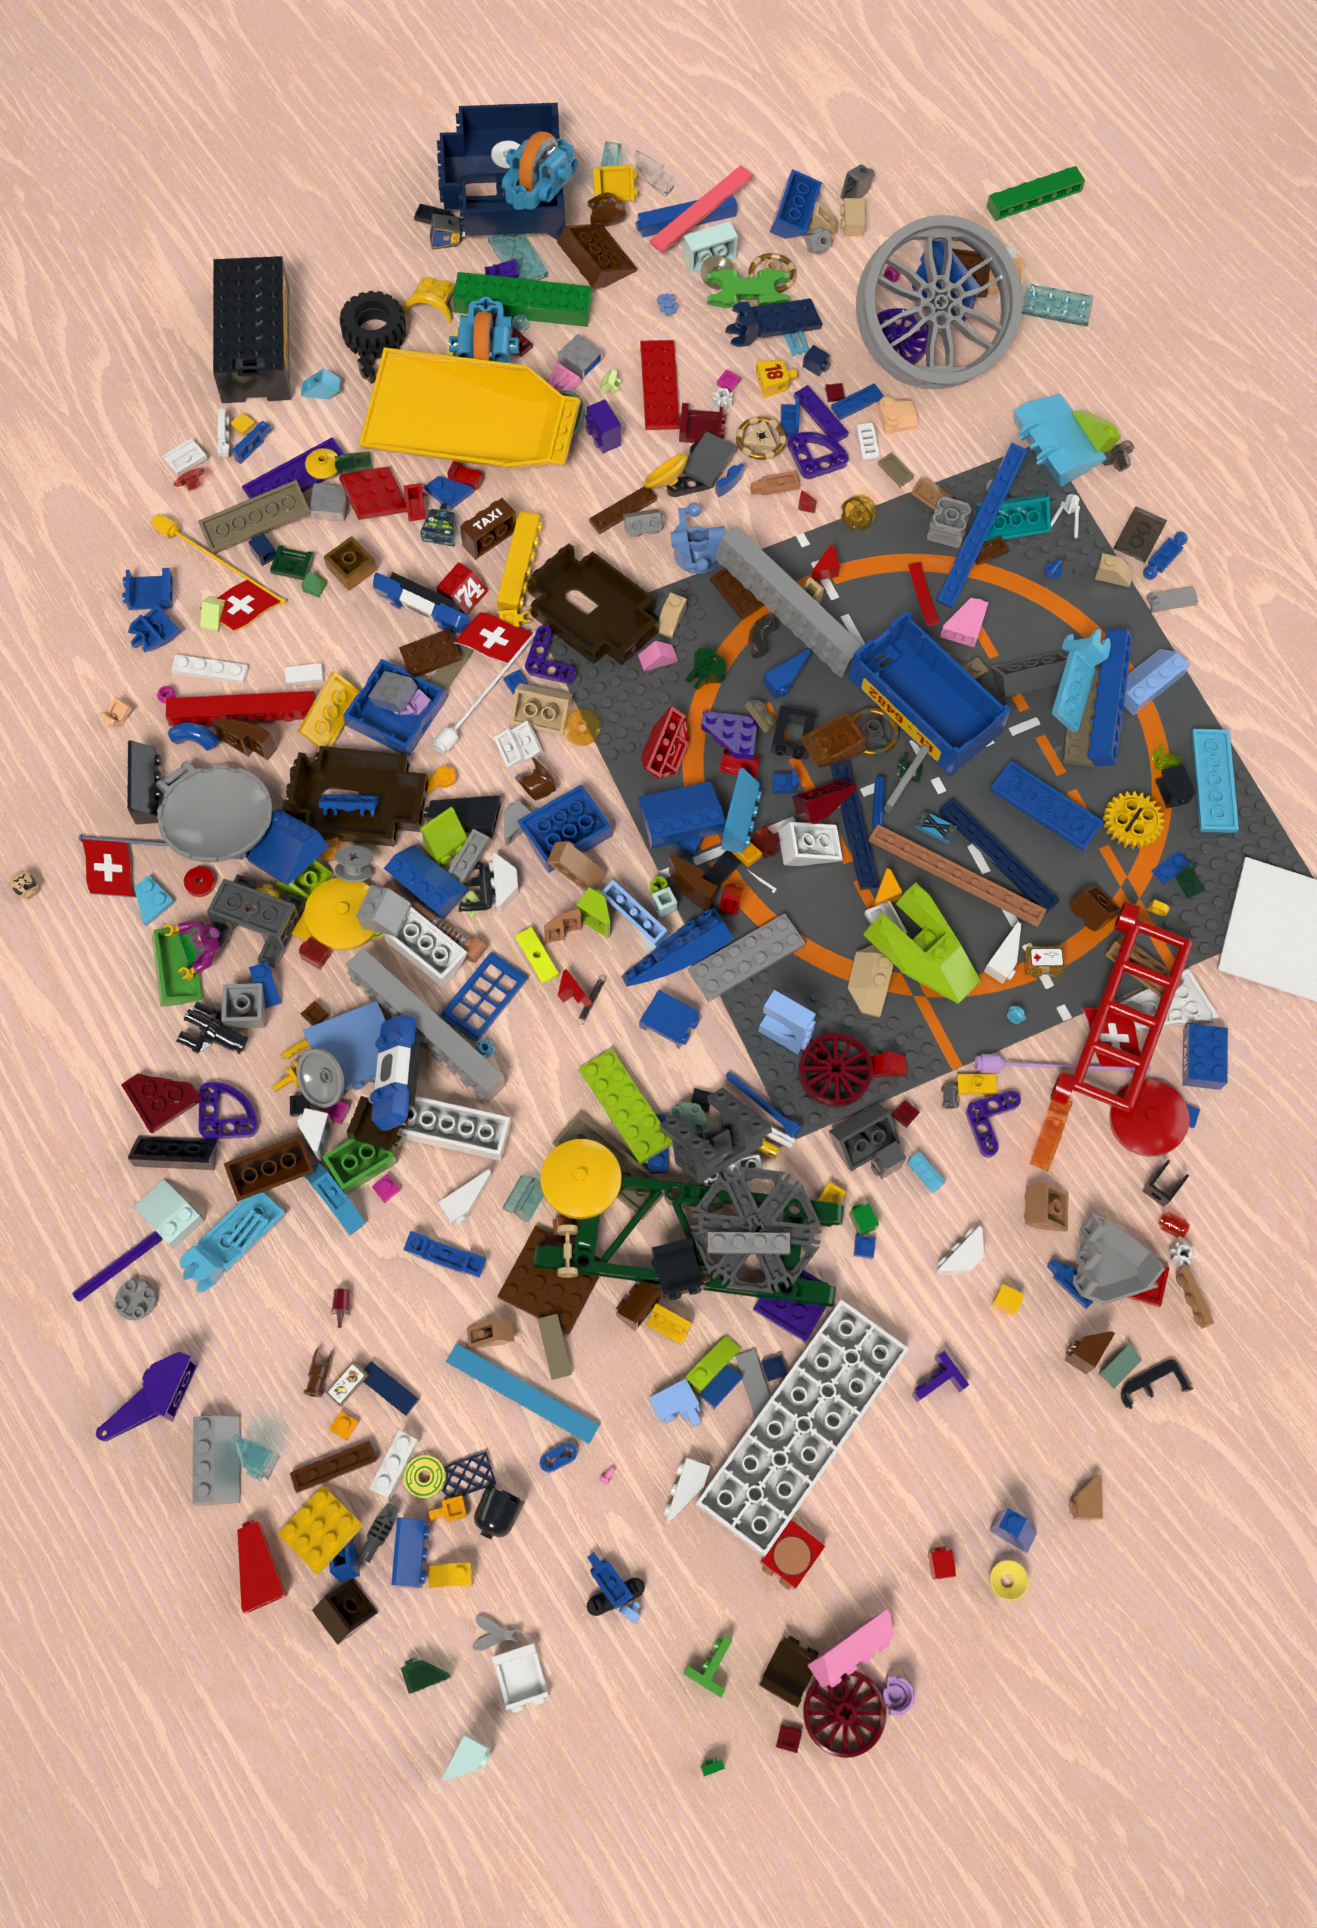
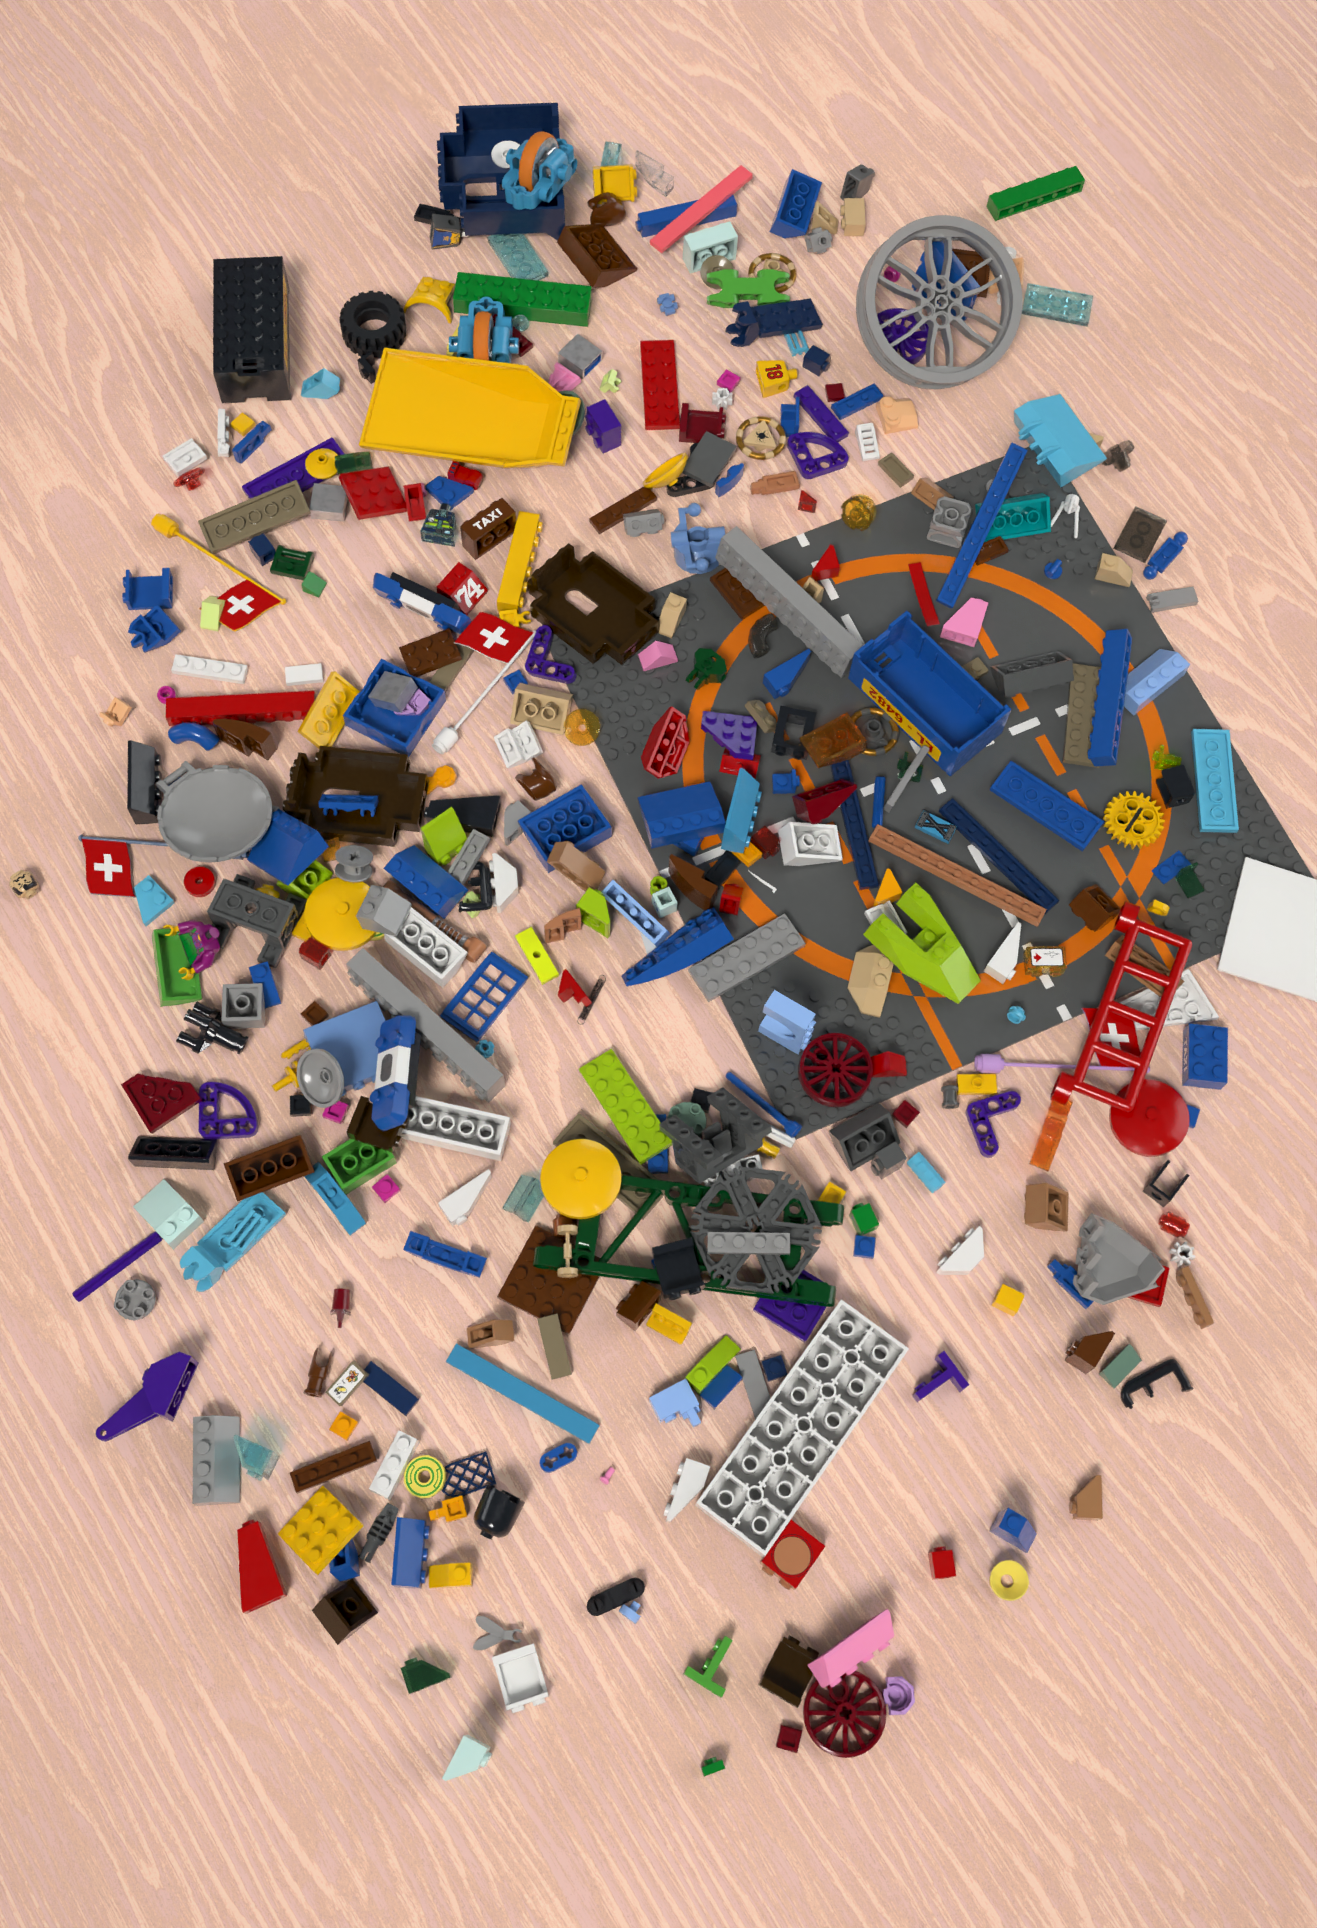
(316, 1128): white slope -> none
(350, 563): pearl gold brick -> none
(504, 269): dark purple plate -> none
(609, 1581): blue hinge -> none
(670, 1018): blue panel -> none
(1078, 677): medium azure hinge -> none
(1099, 431): lime slope -> none

